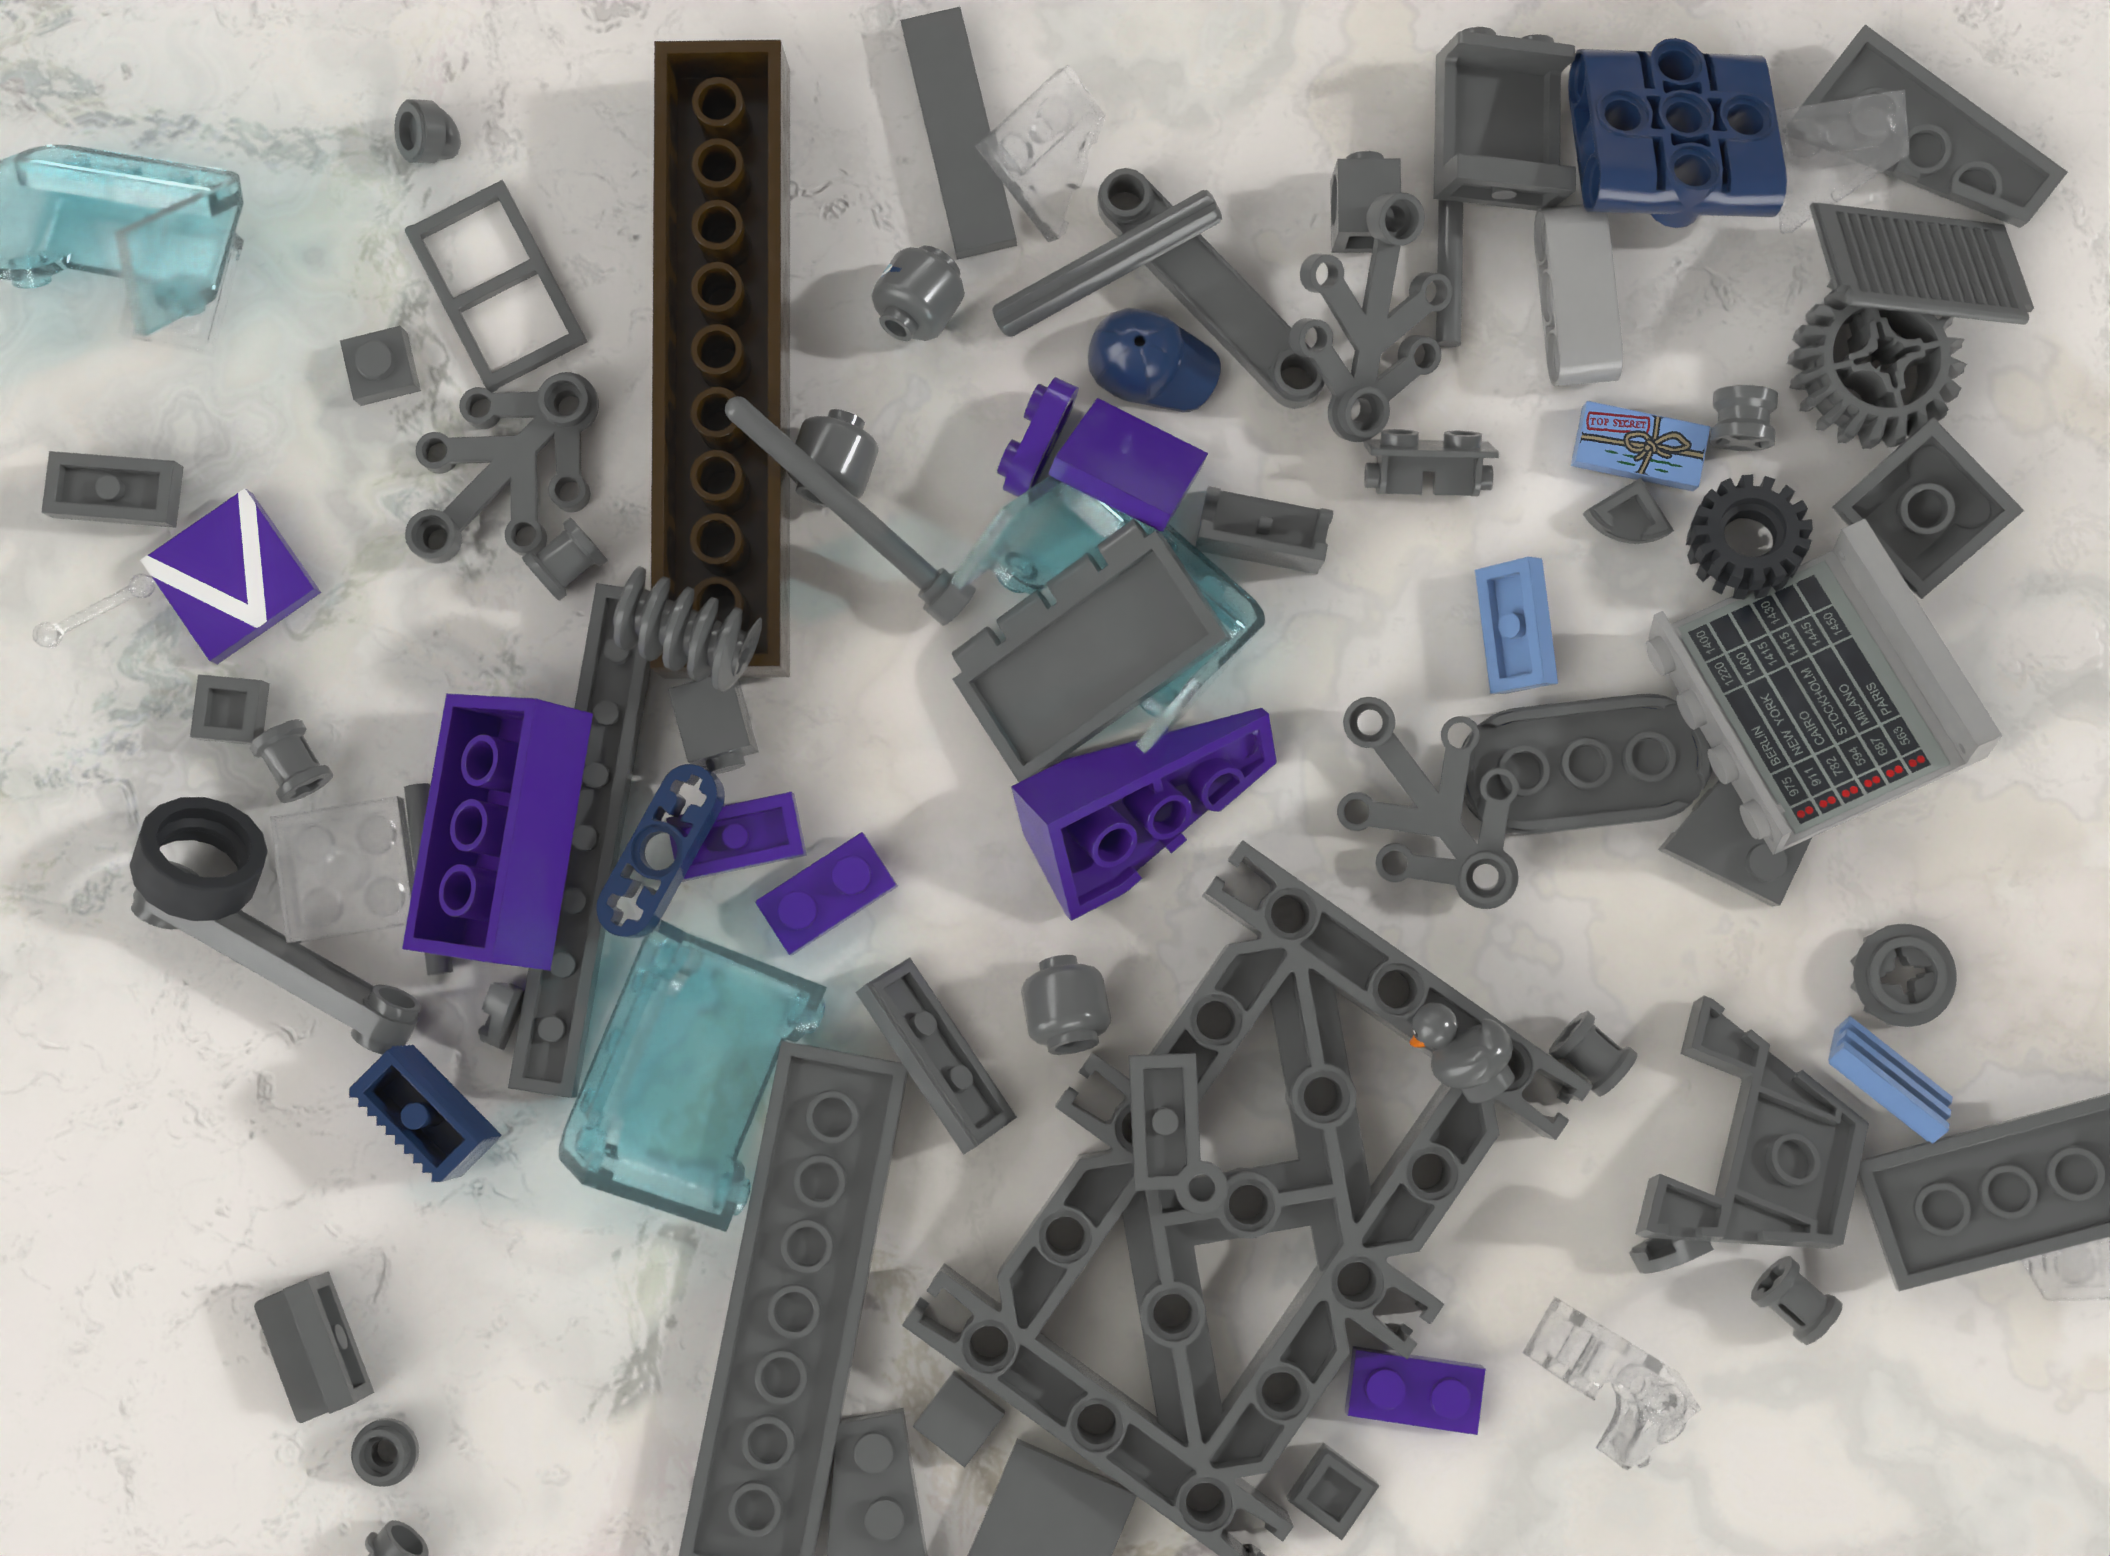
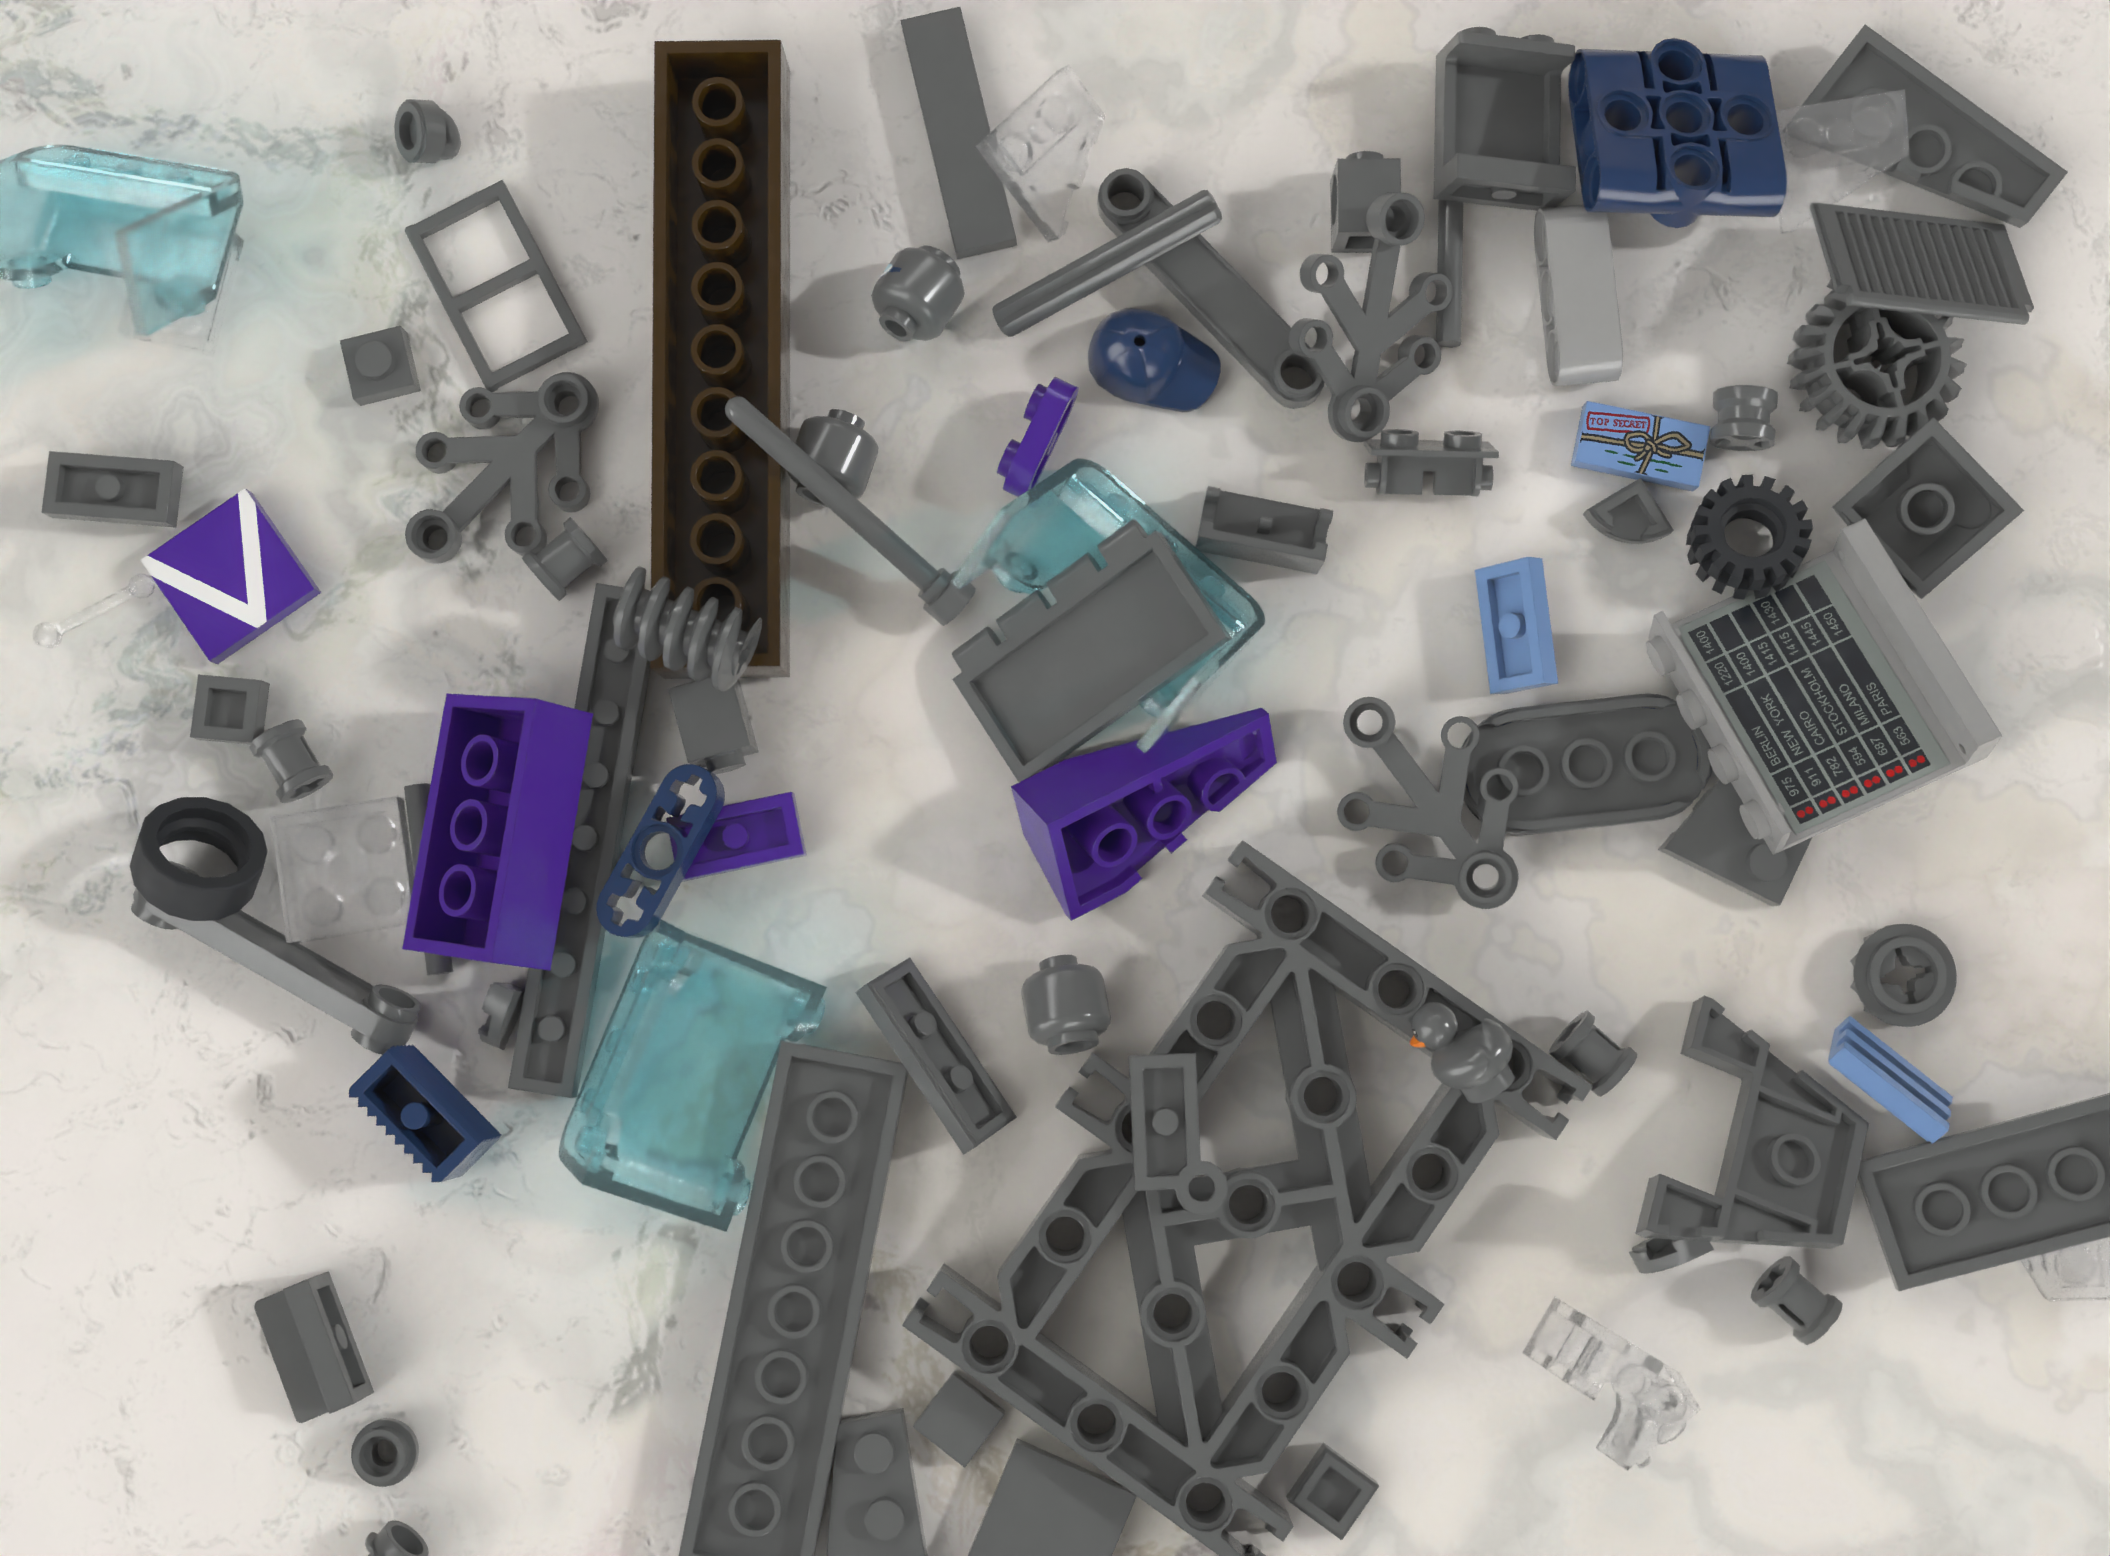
(826, 894): dark purple plate -> none
(1128, 464): dark purple tile -> none
(1415, 1390): dark purple plate -> none

